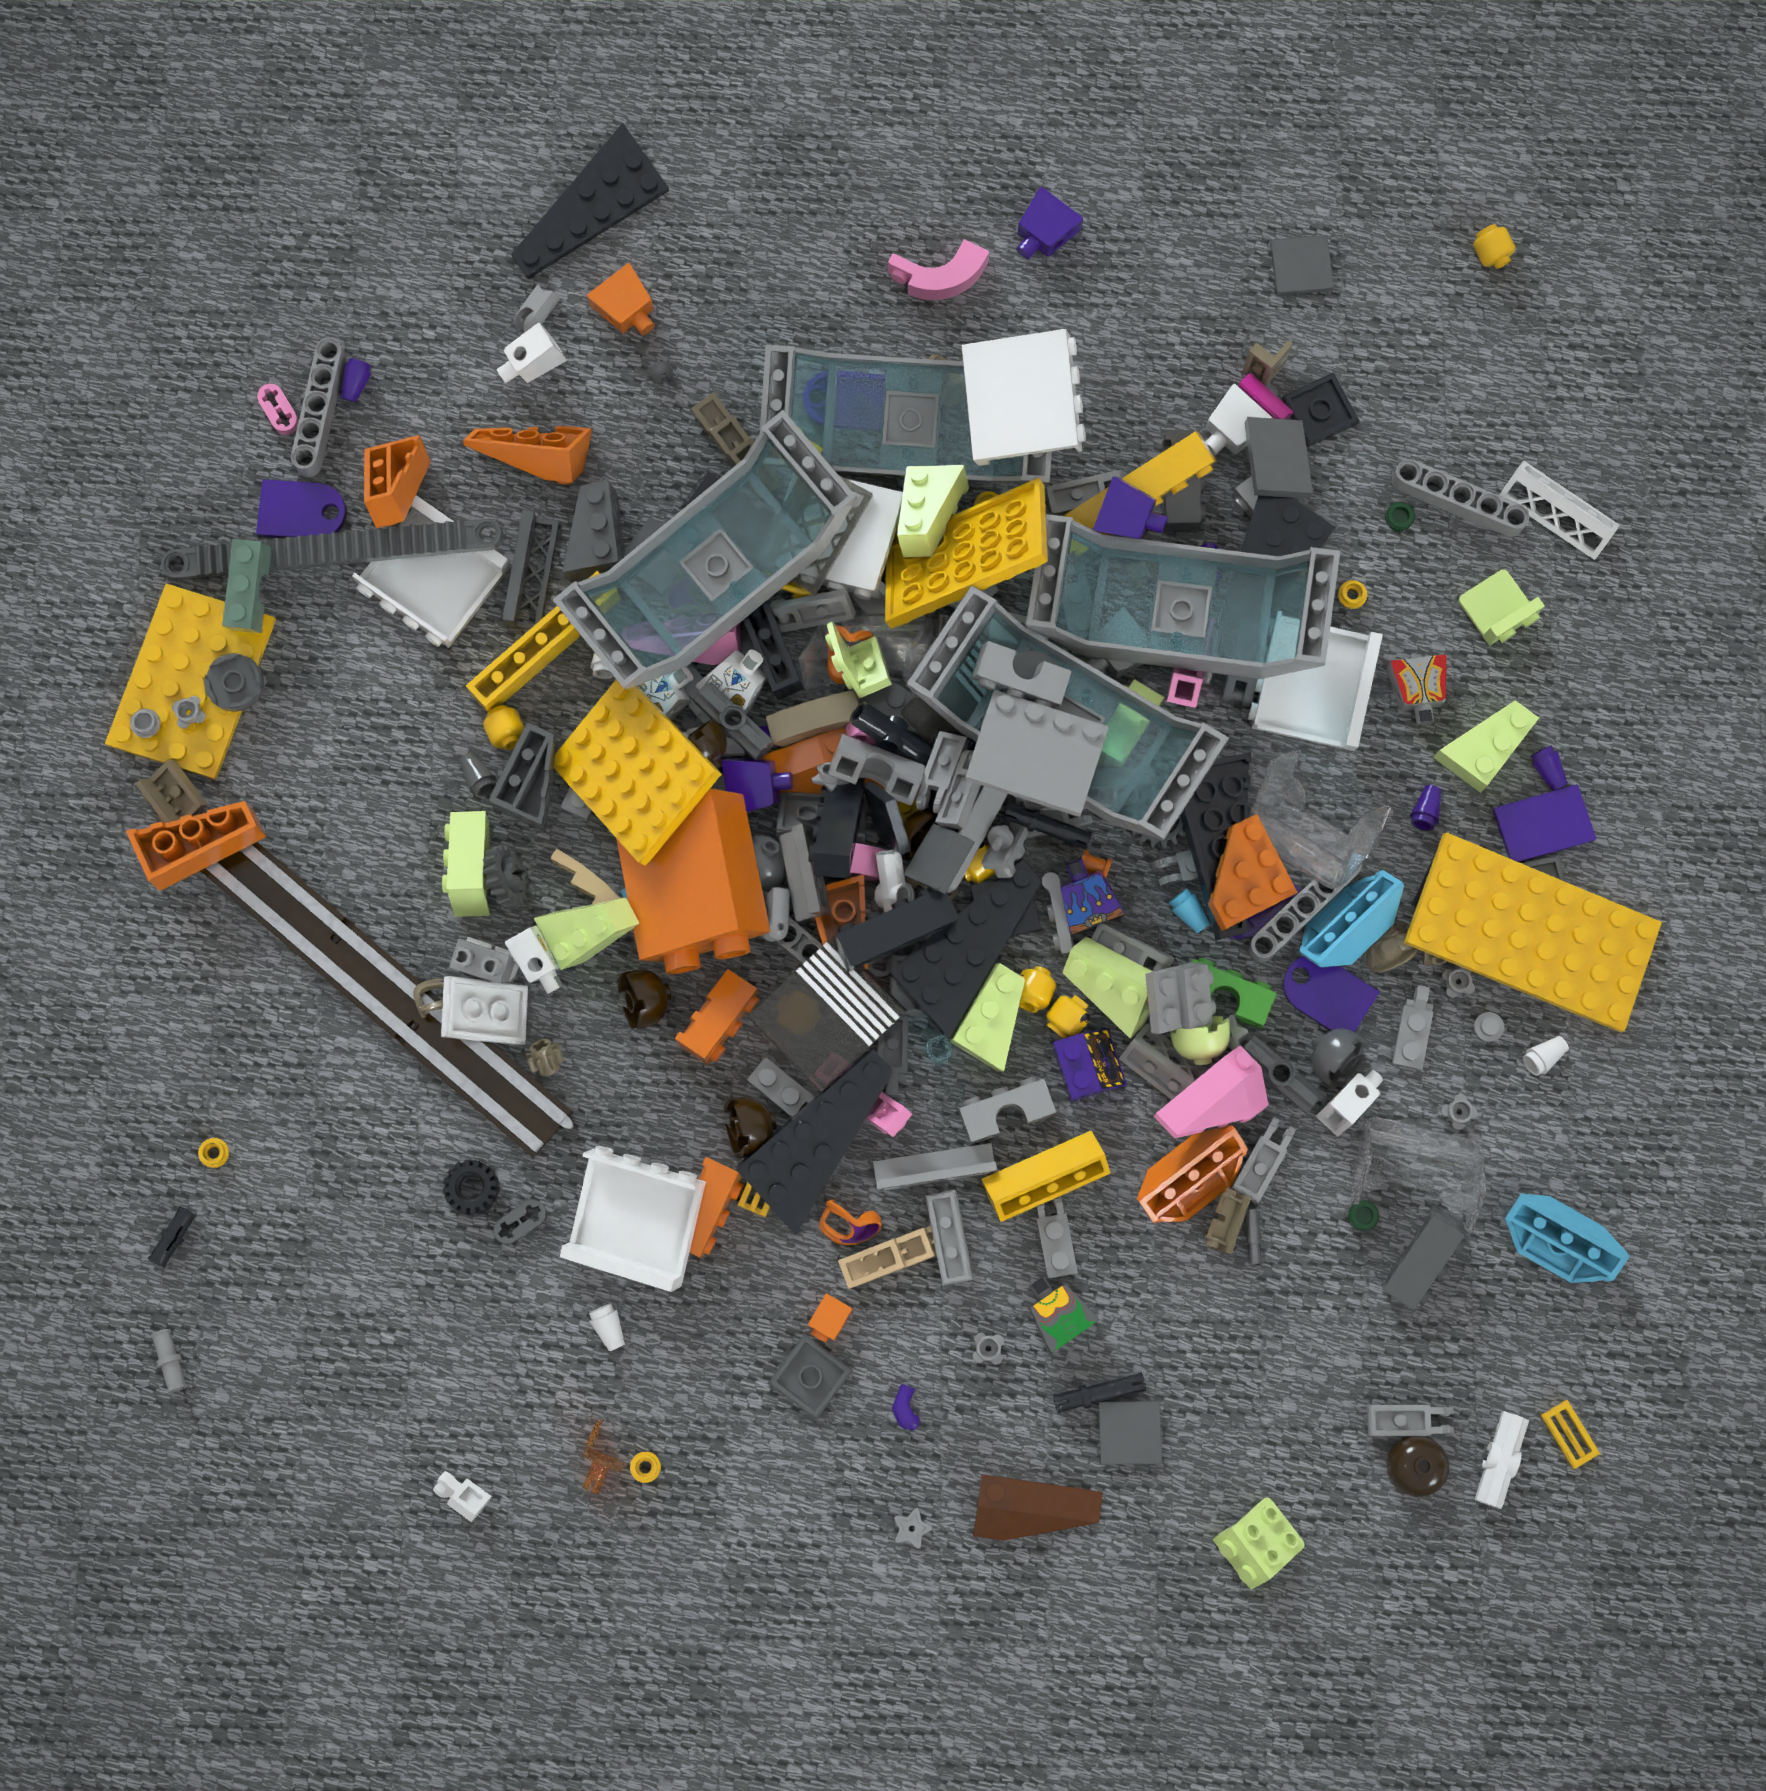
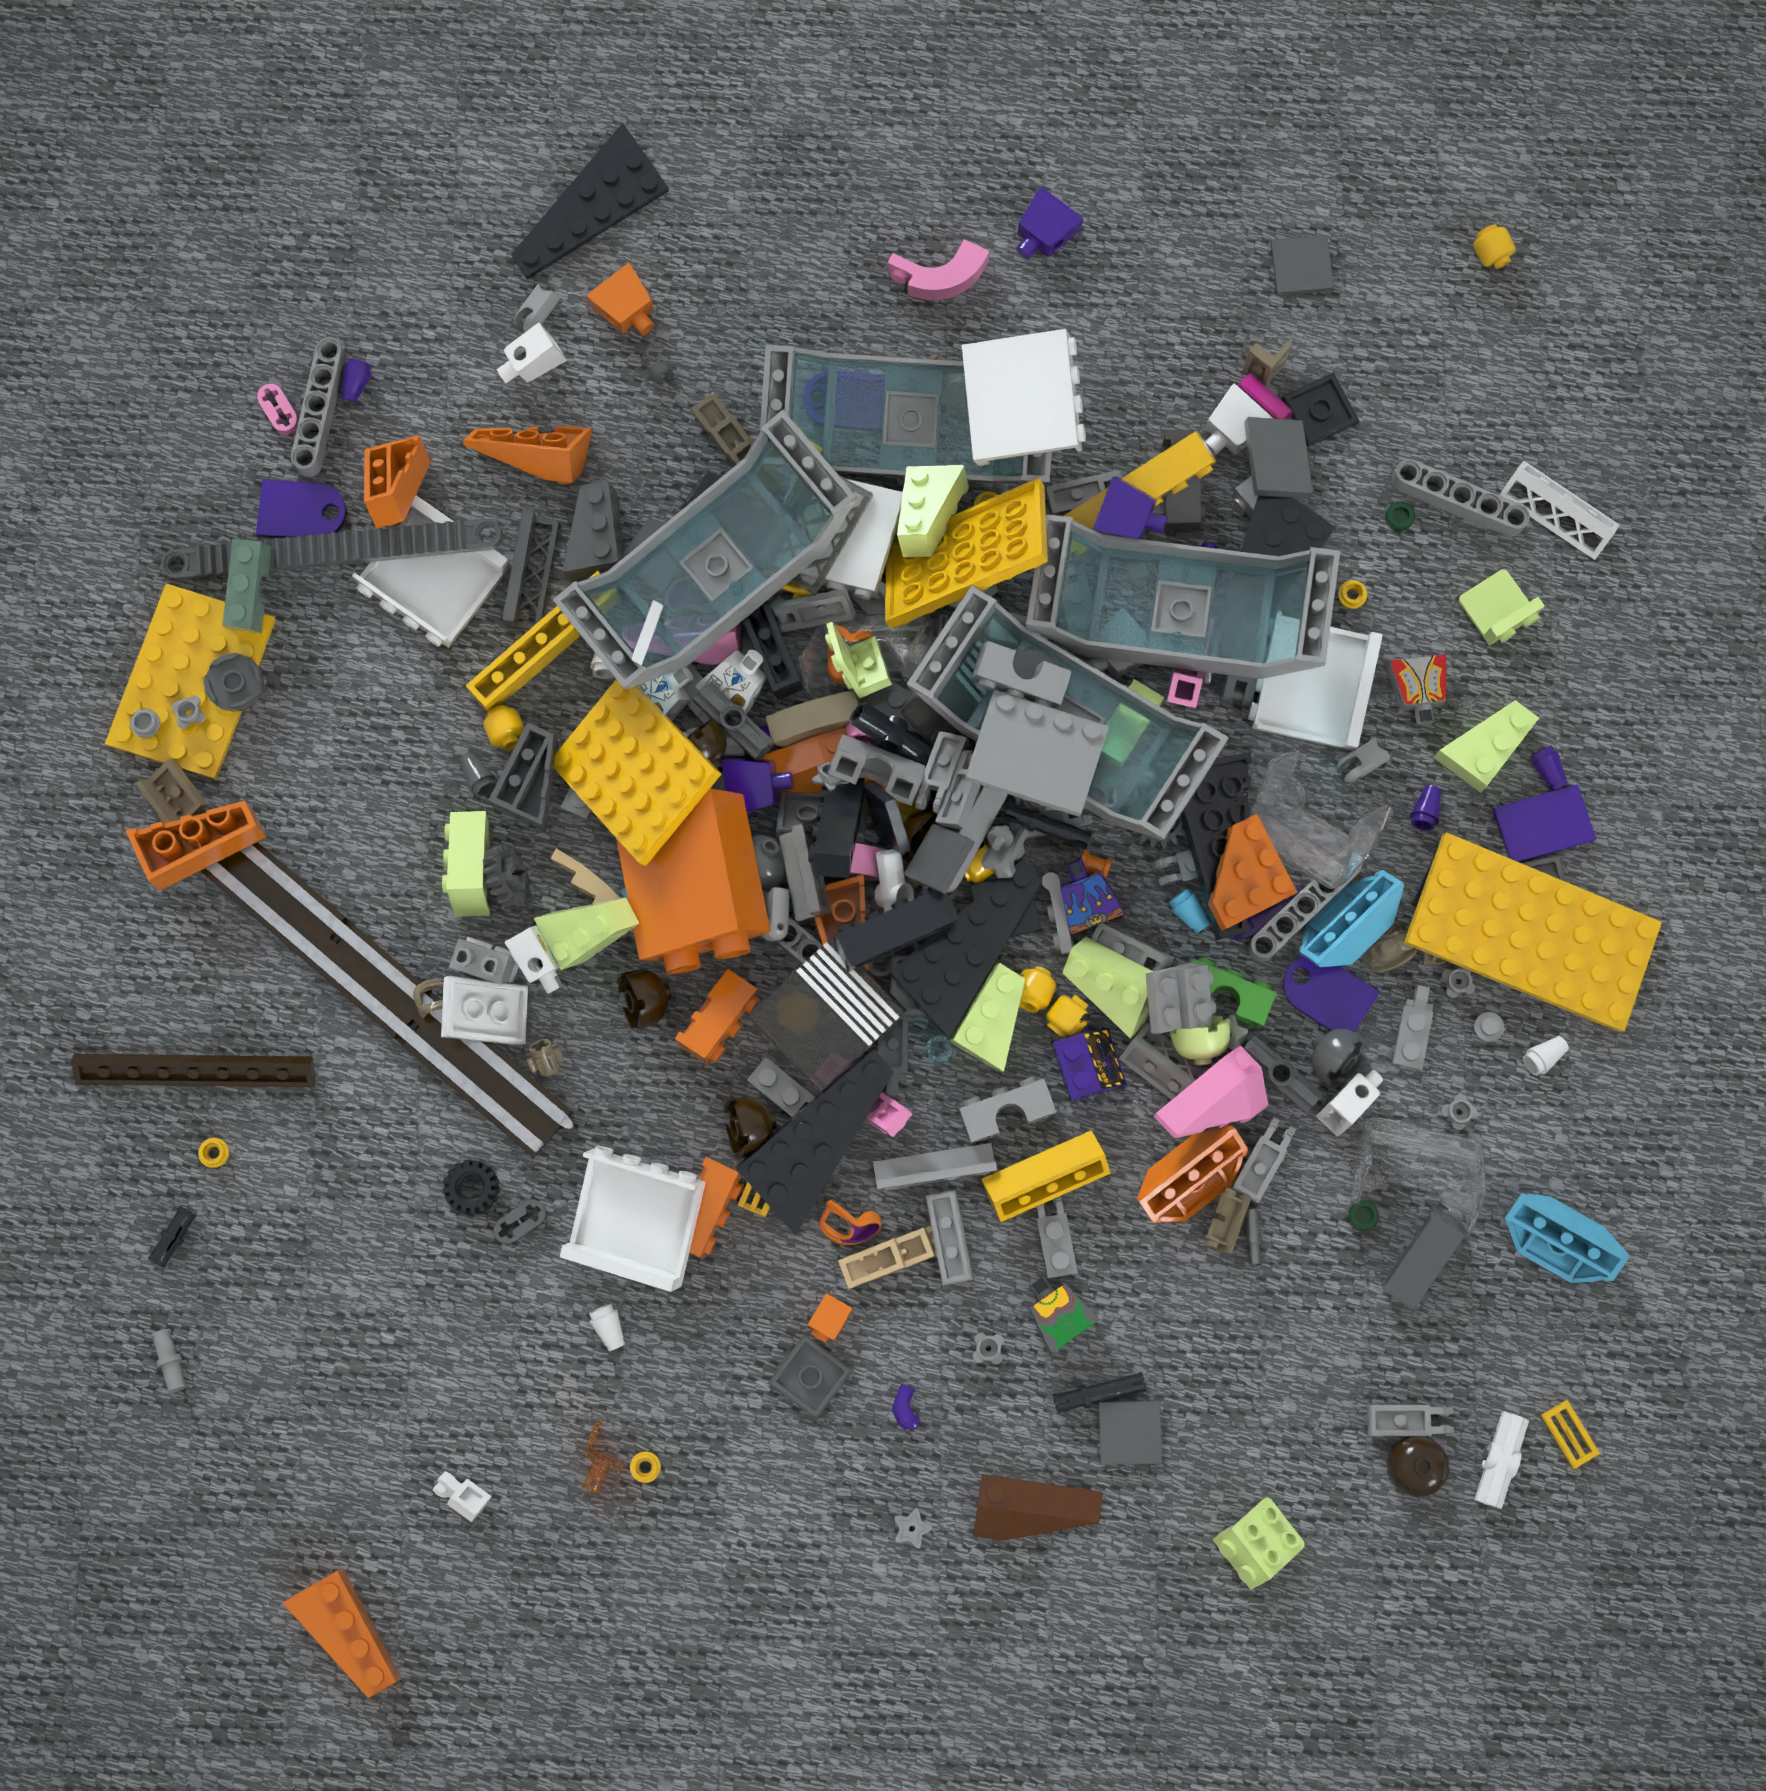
(193, 1070): none -> dark brown plate
(344, 1630): none -> orange wedge
(647, 632): none -> white sticker
(1365, 758): none -> light grey piece

